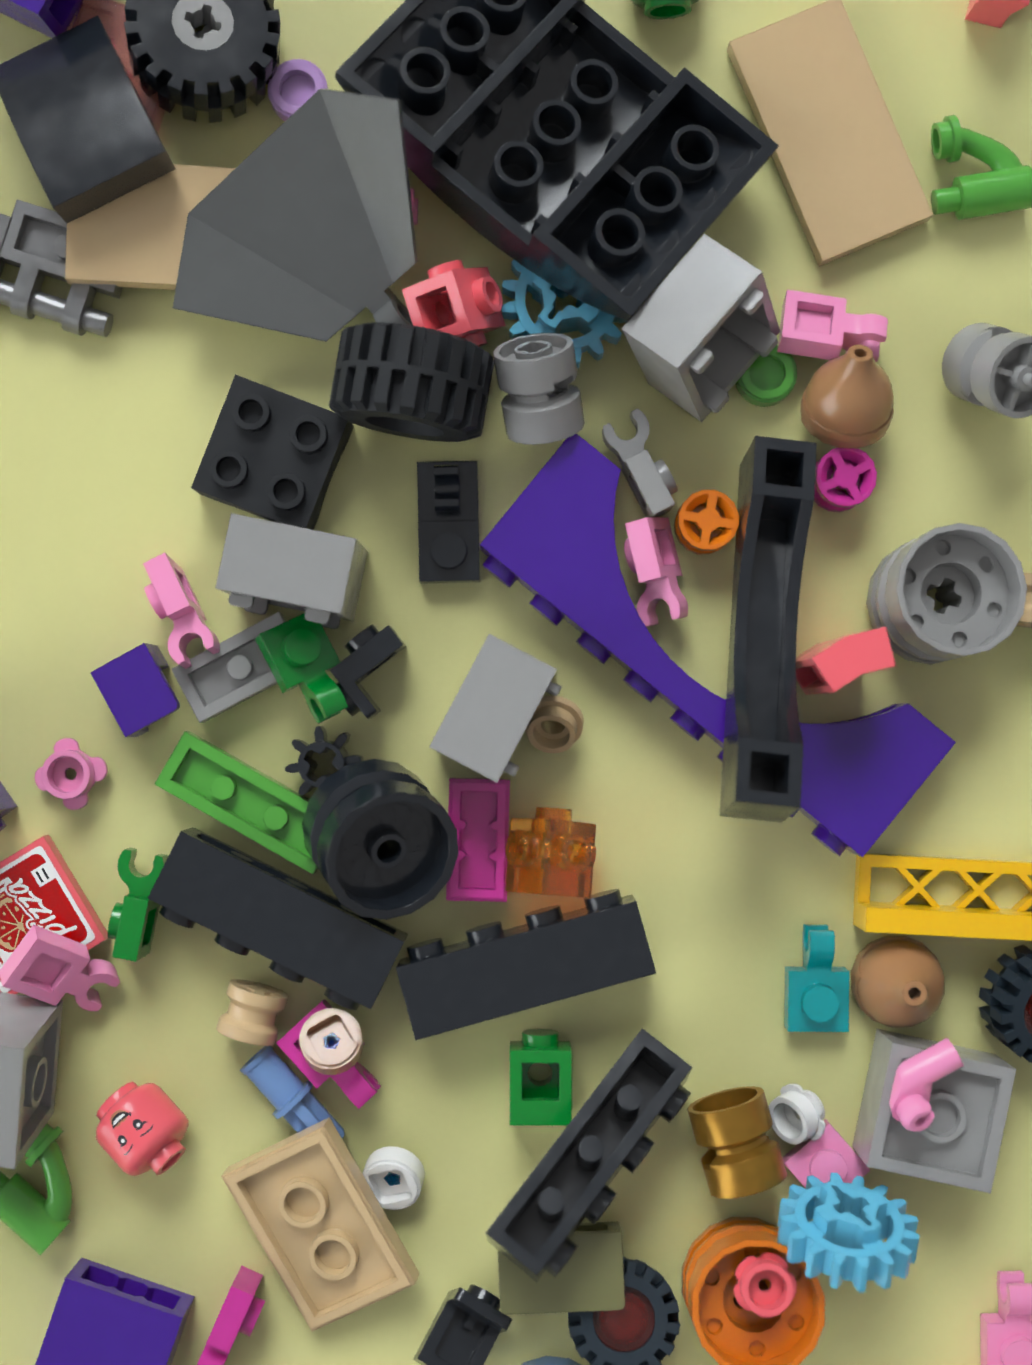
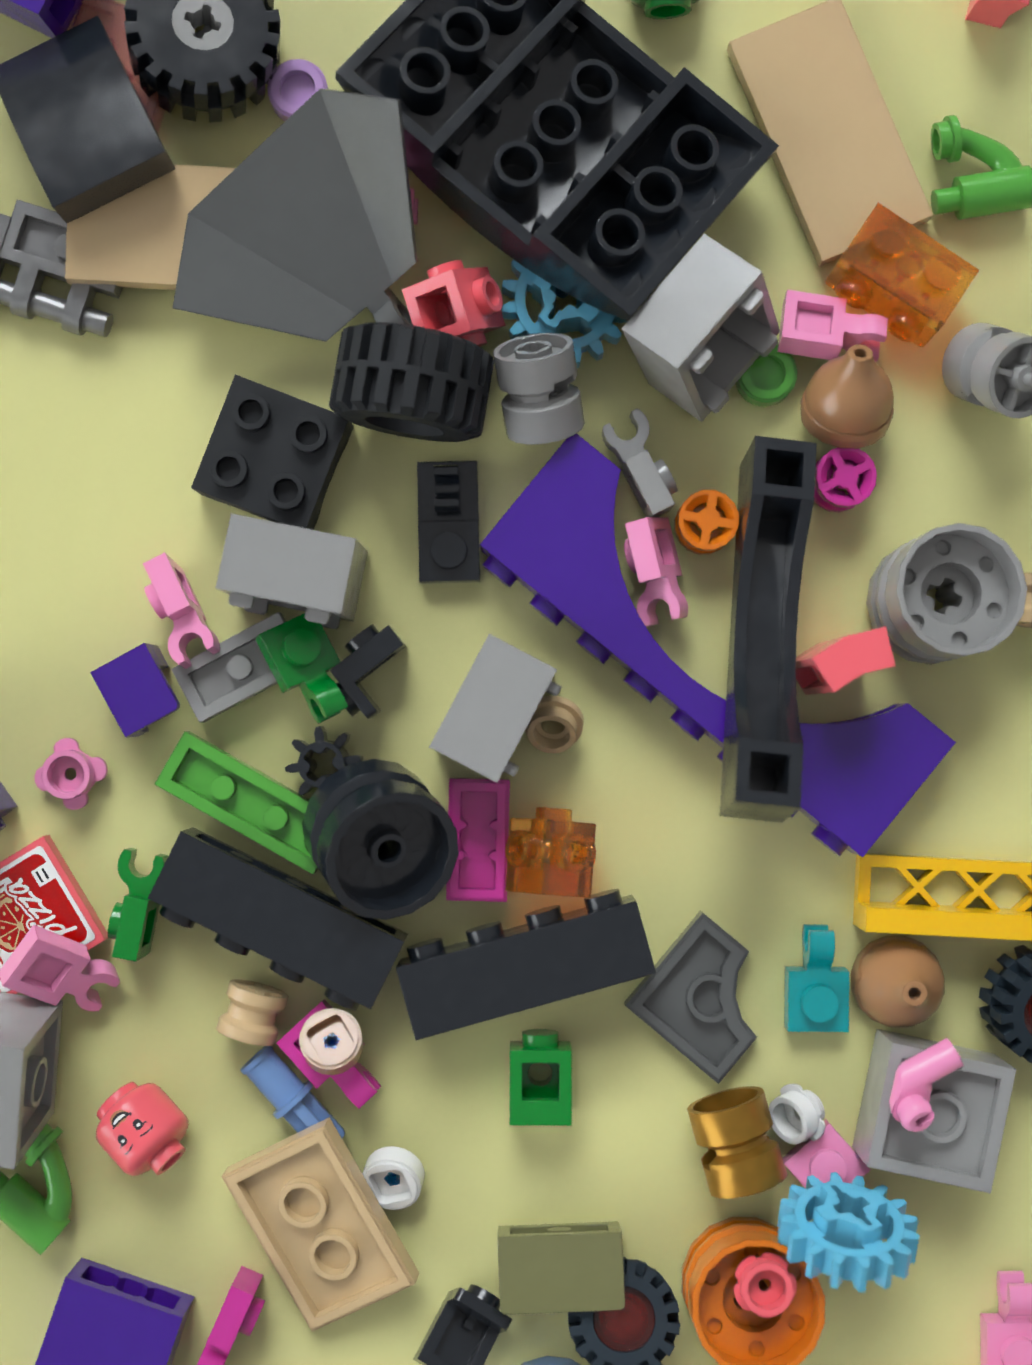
(588, 1155): black brick -> none
(695, 999): none -> dark grey tile
(901, 276): none -> clear orange bracket

